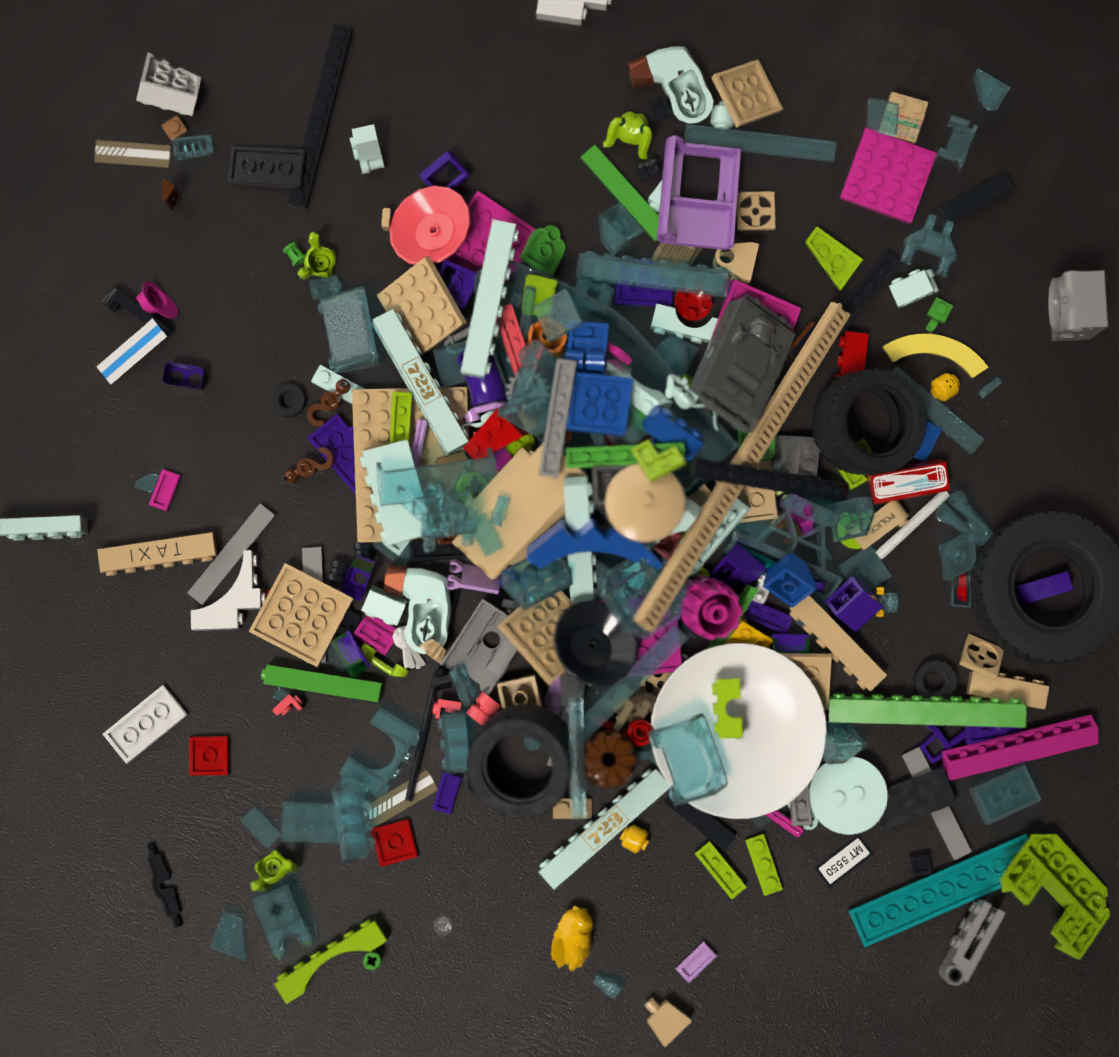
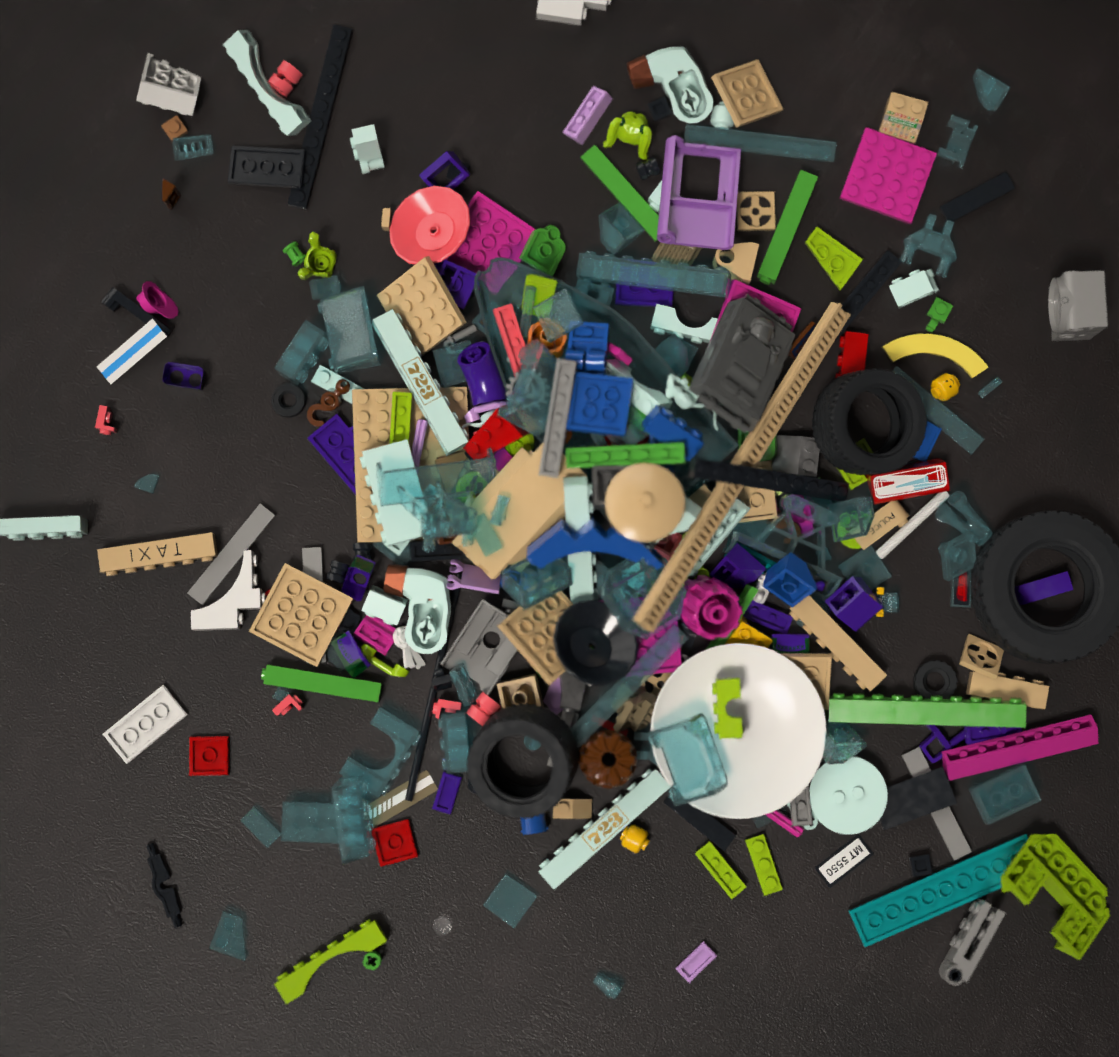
(104, 416): none -> coral bracket
(132, 153): dark tan sticker -> none
(165, 490): dark pink tile -> none
(245, 52): none -> light aqua arch
(268, 874): lime hair -> none
(283, 925): clear light blue brick -> none
(285, 78): none -> coral wheel
(302, 353): none -> clear light blue brick
(308, 466): reddish brown piece -> none
(434, 650): tan piece -> none
(488, 299): light aqua brick -> none
(509, 900): none -> clear light blue tile
(533, 825): none -> blue piece
(572, 938): yellow head -> none
(577, 759): clear light blue tile -> none
(588, 115): none -> lavender slope
(642, 726): red cone -> none
(657, 465): lime tile -> none
(666, 1020): tan torso -> none
(692, 306): red dish -> none
(787, 227): none -> bright green brick
(882, 116): clear light blue piece -> none

